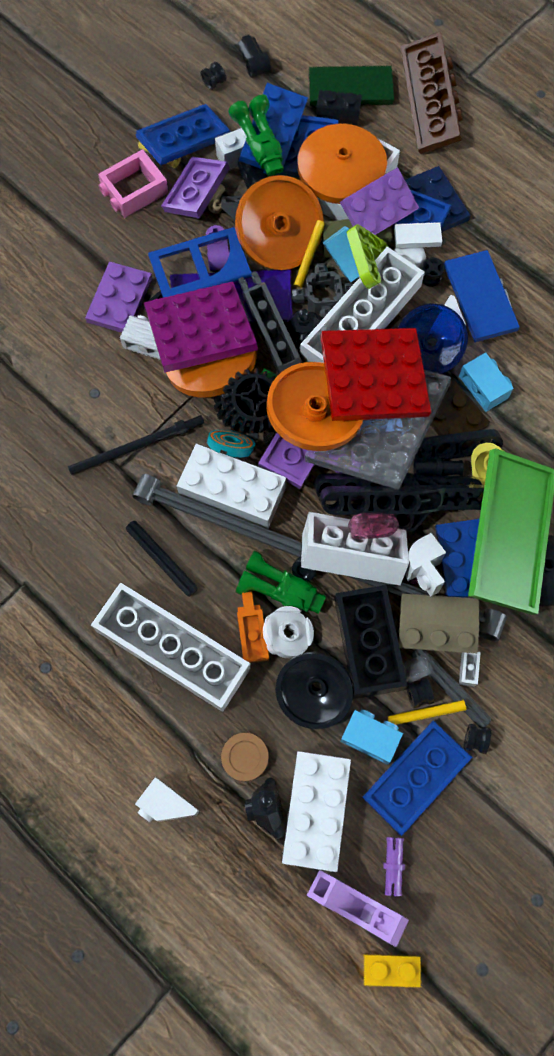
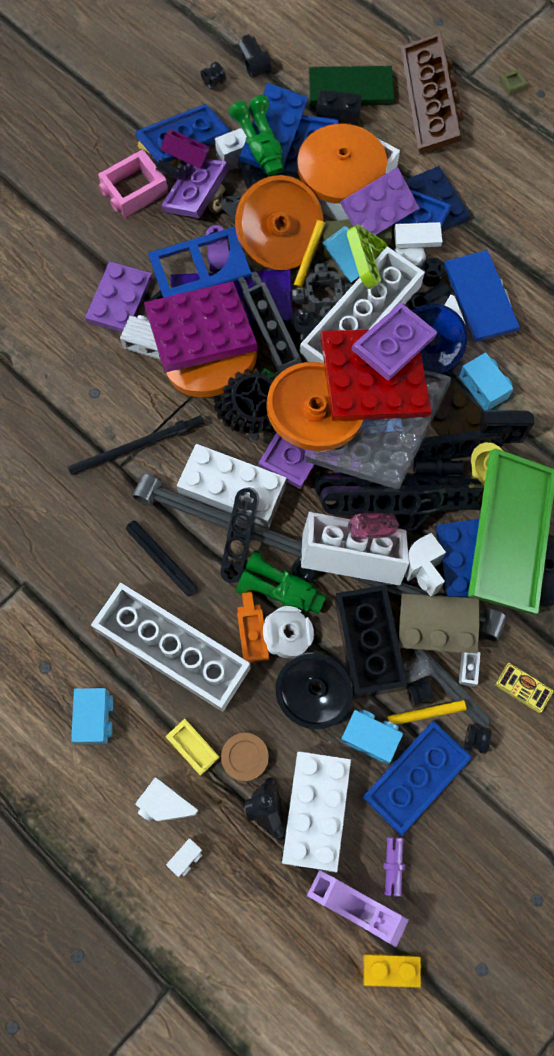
(91, 716): none -> medium azure brick
(170, 170): none -> black arm
(184, 148): none -> magenta slope
(184, 857): none -> white piece
(192, 747): none -> light yellow tile
(233, 442): teal tile -> none
(243, 536): none -> black beam
(394, 341): none -> medium lavender plate
(437, 295): none -> black piece
(510, 424): none -> black brick
(513, 82): none -> olive tile
(524, 688): none -> tile

